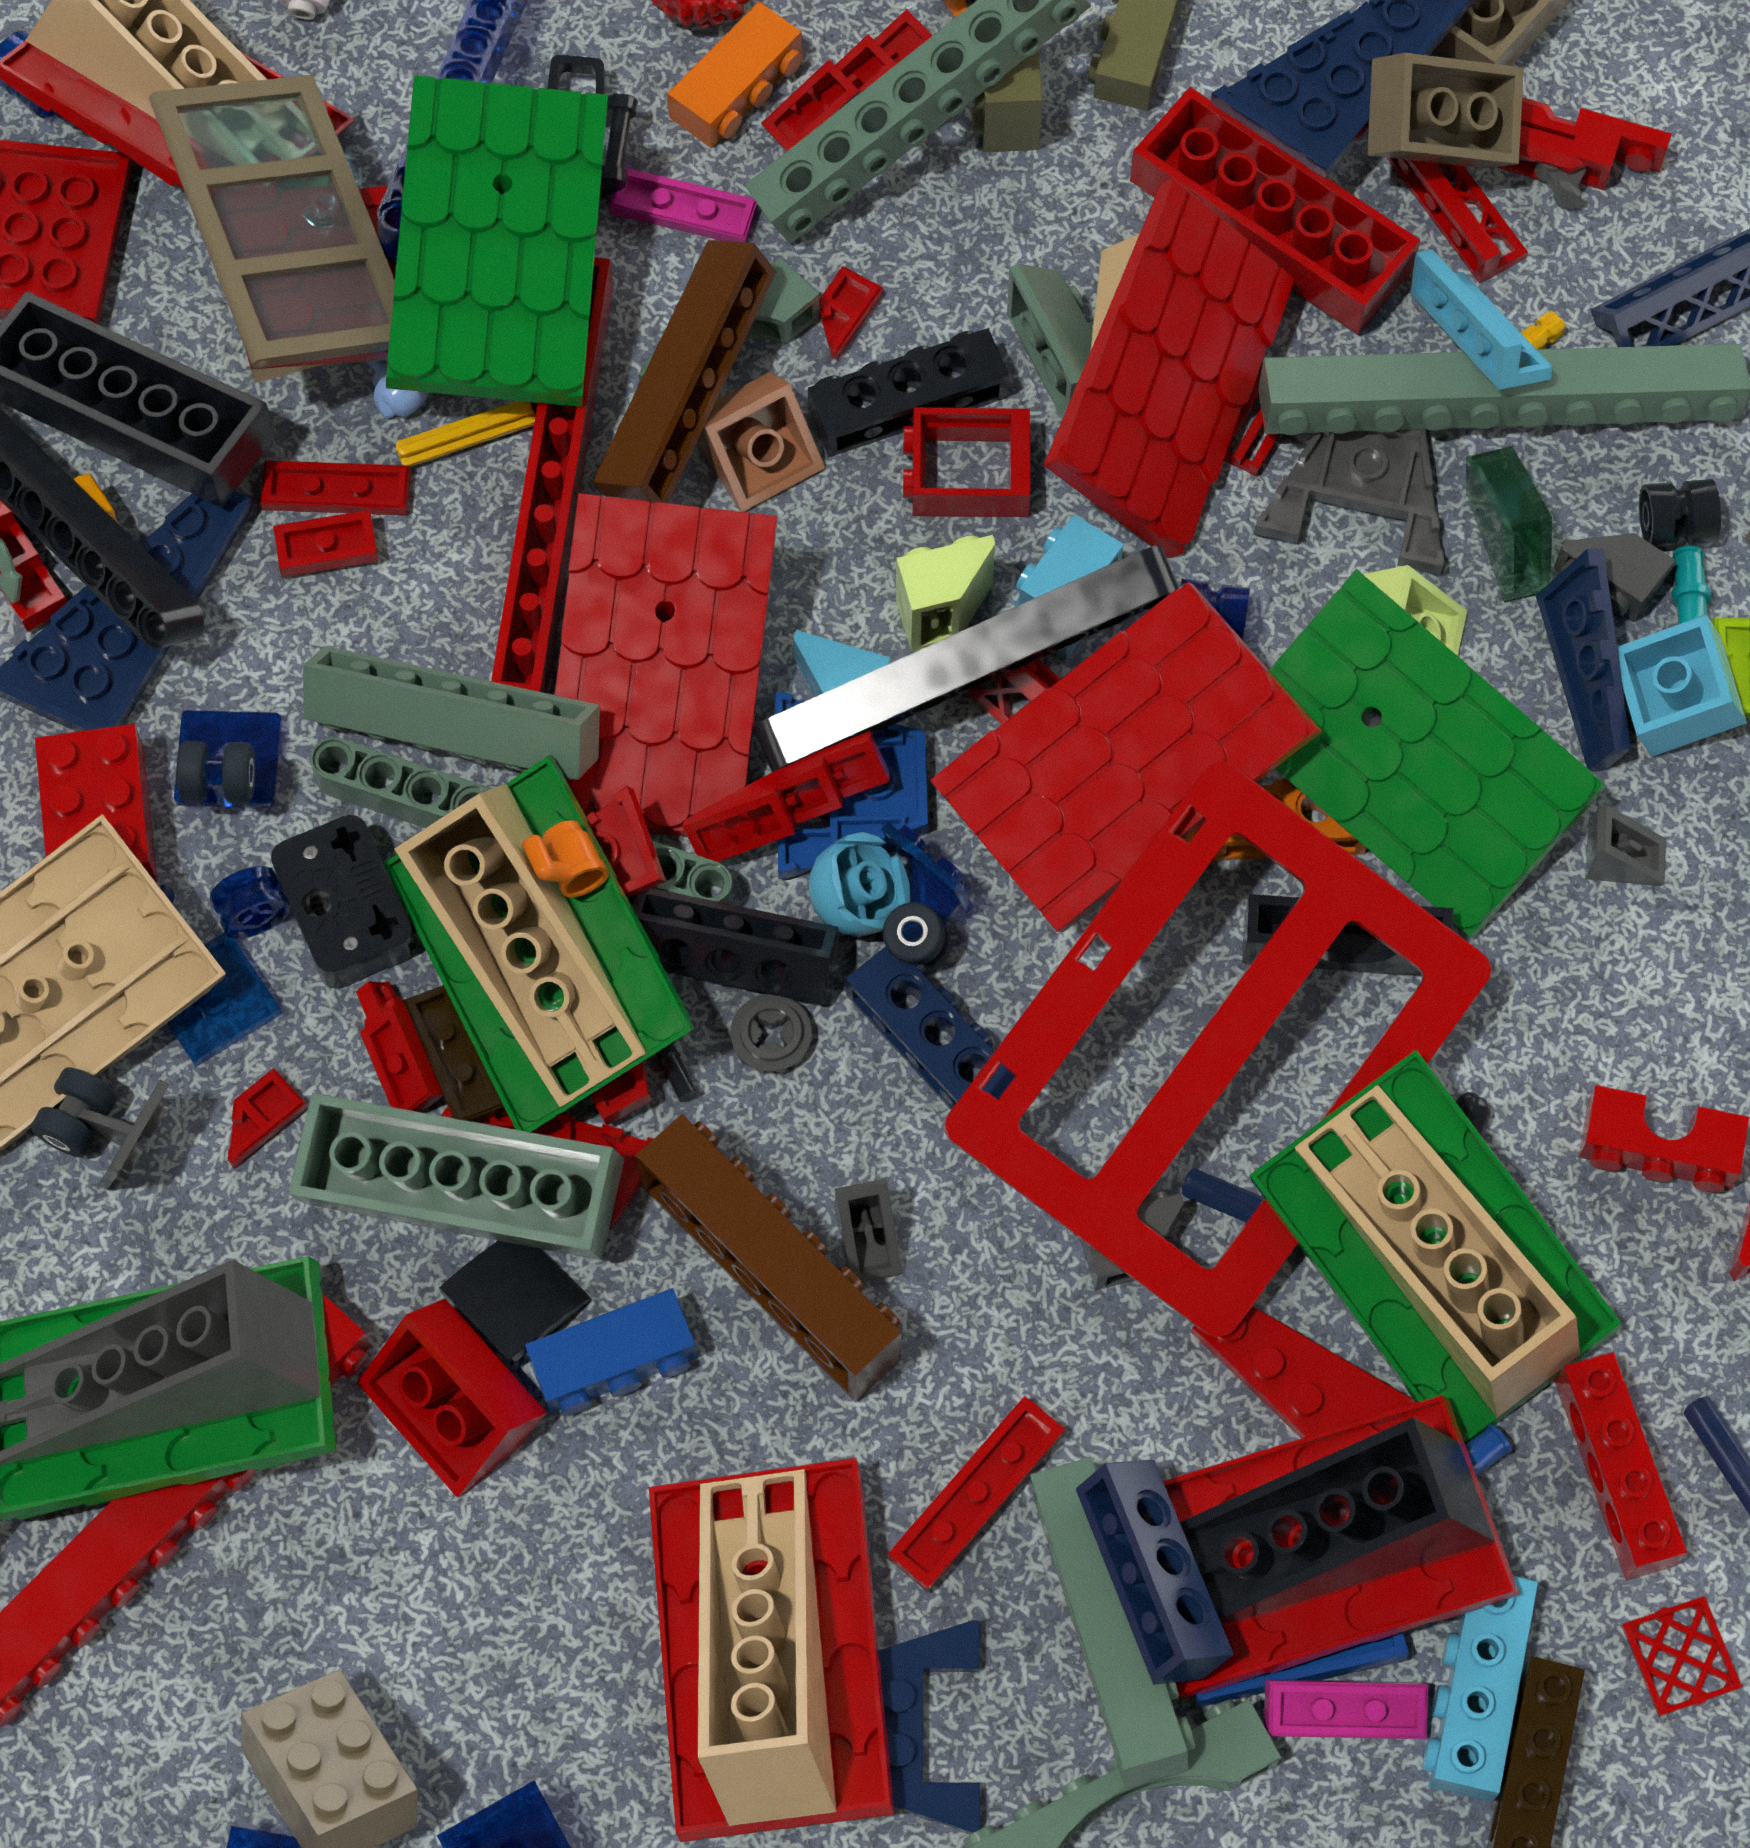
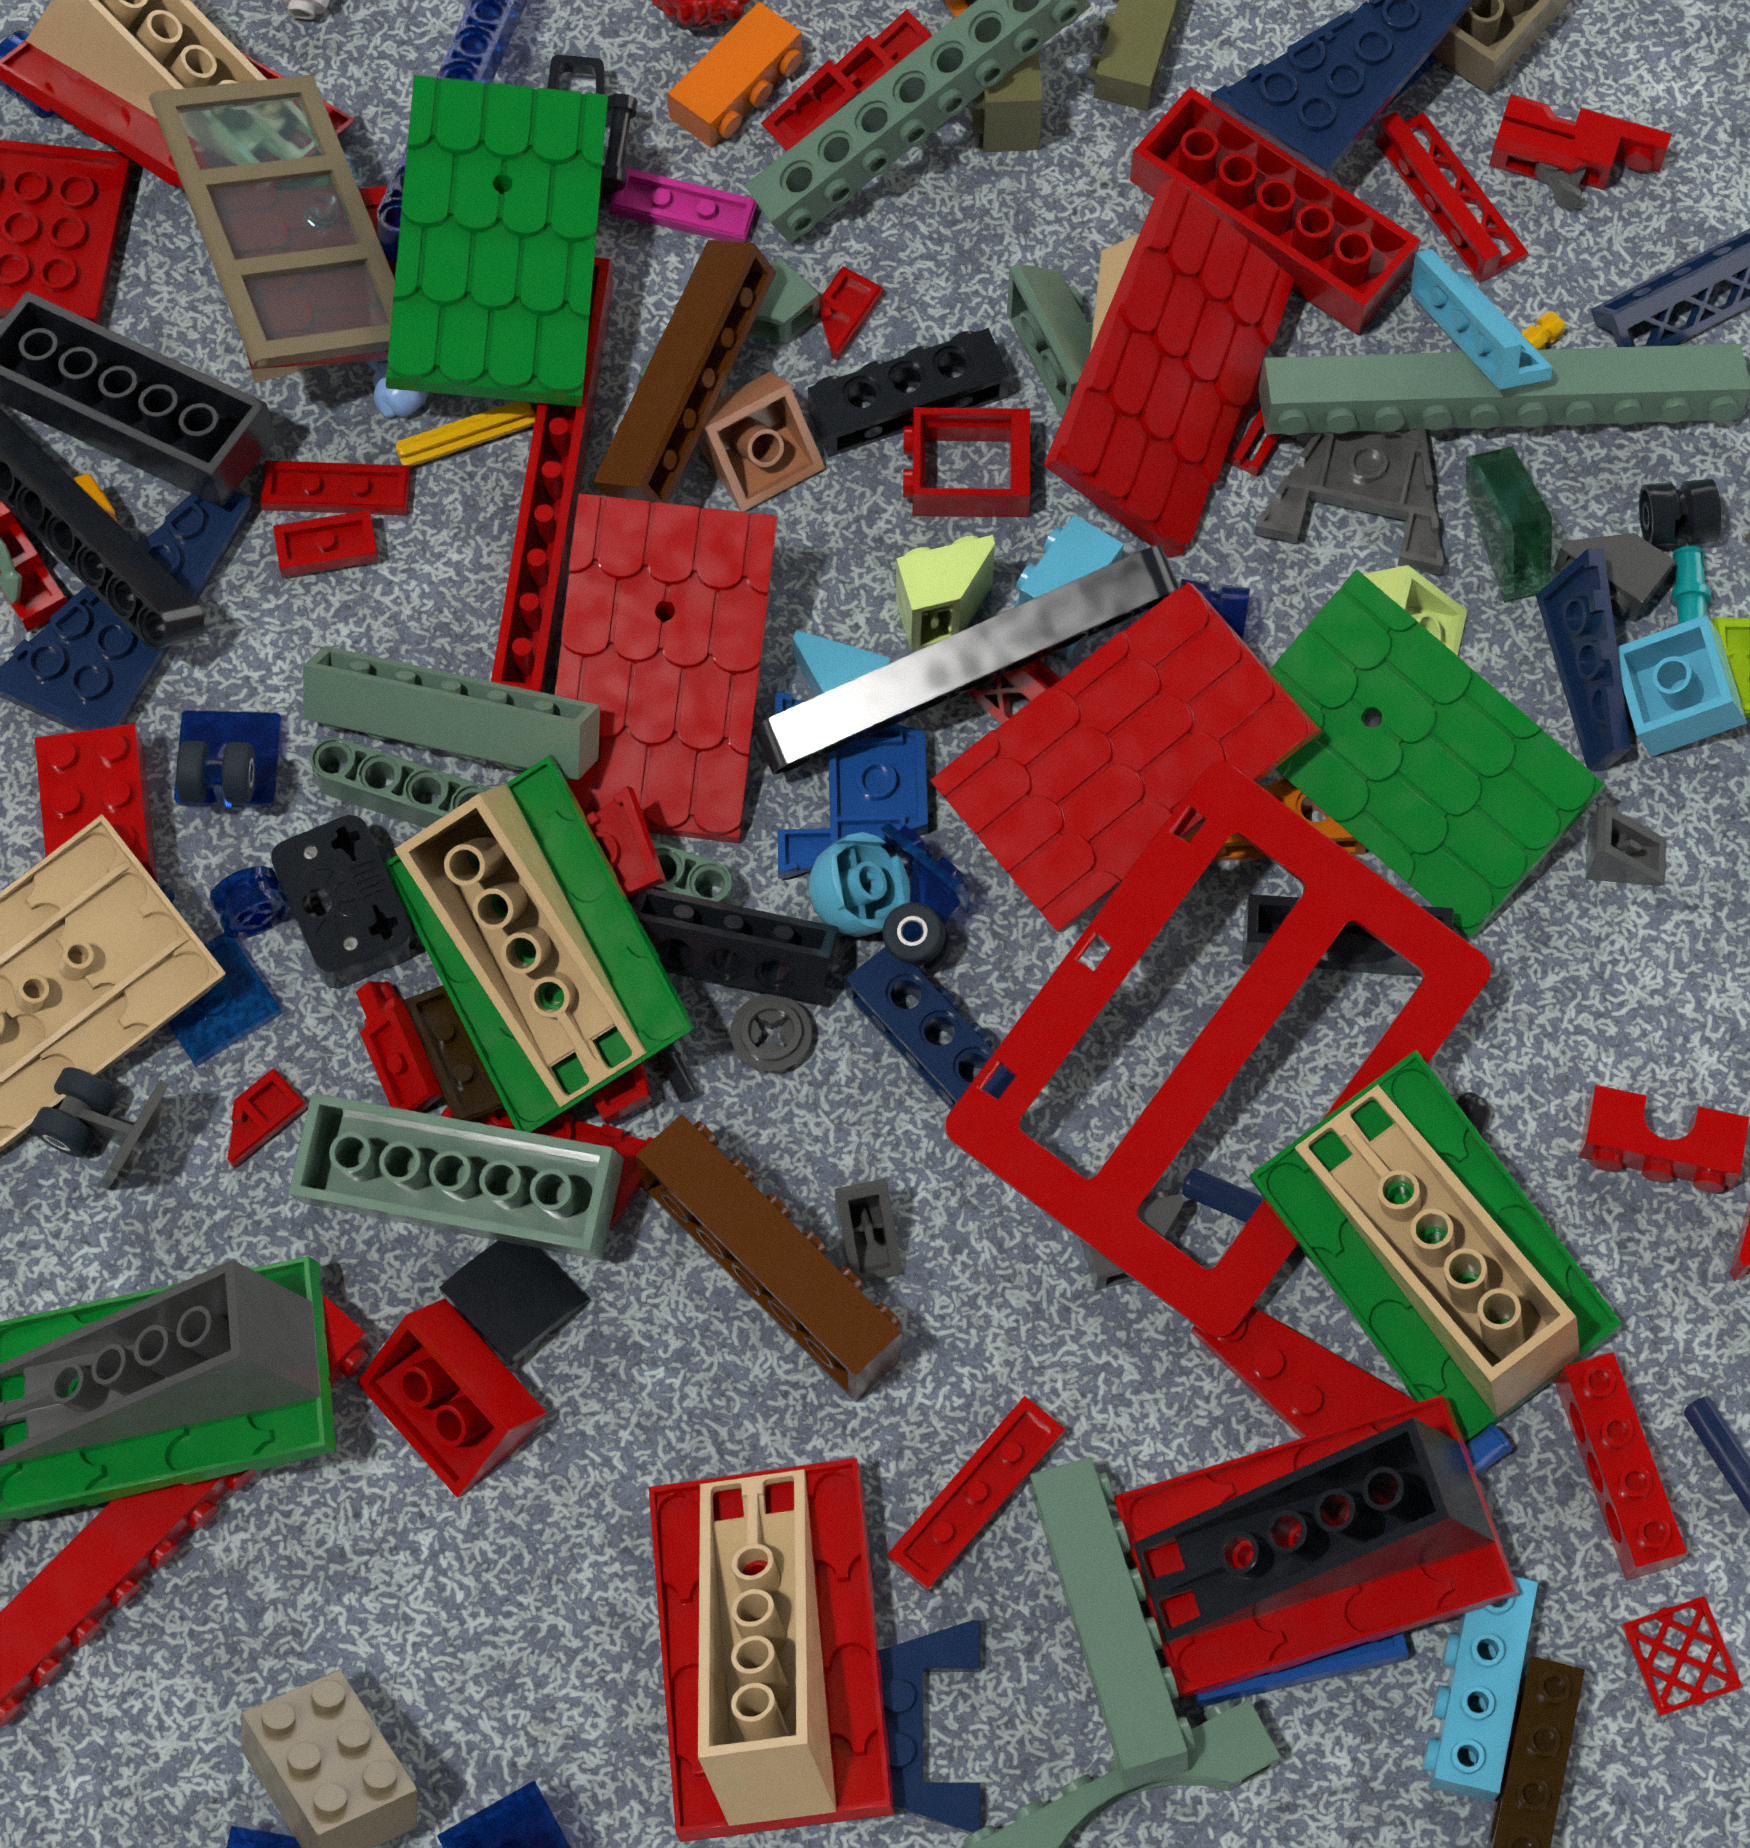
(566, 858): orange piece -> none
(612, 1353): blue brick -> none
(786, 797): red slope -> none
(1154, 1571): dark blue brick -> none
(1346, 1709): dark pink tile -> none
(1445, 110): dark tan brick -> none

